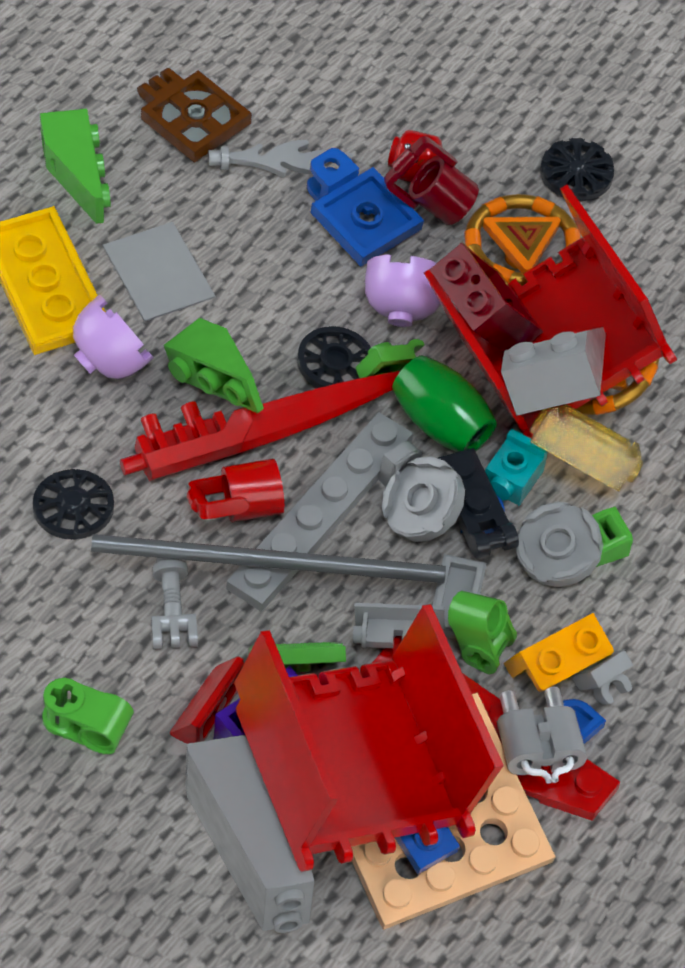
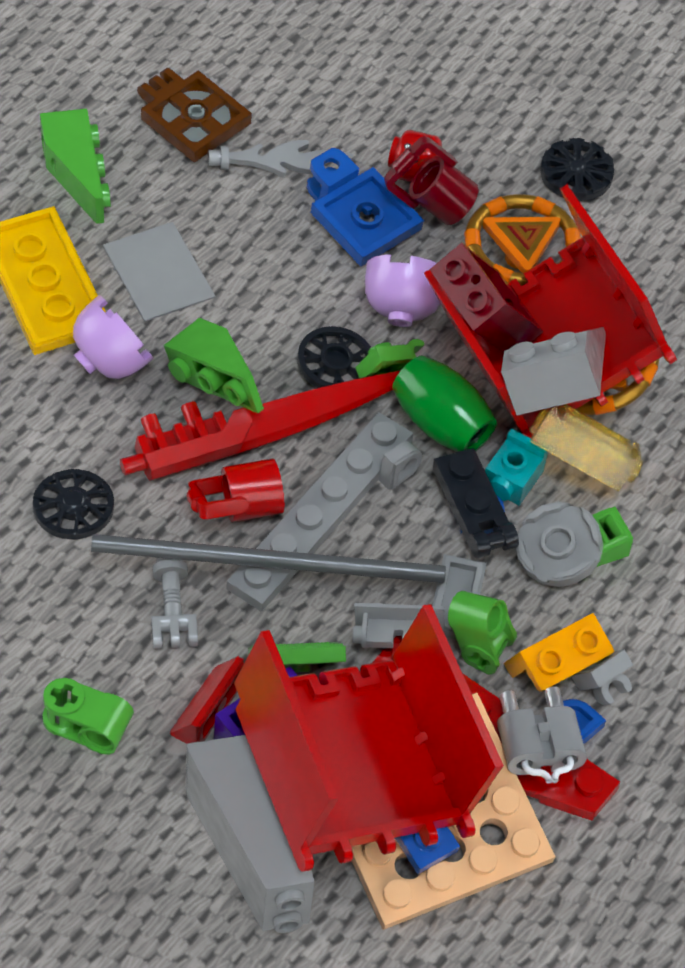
(423, 499): light grey tile -> none

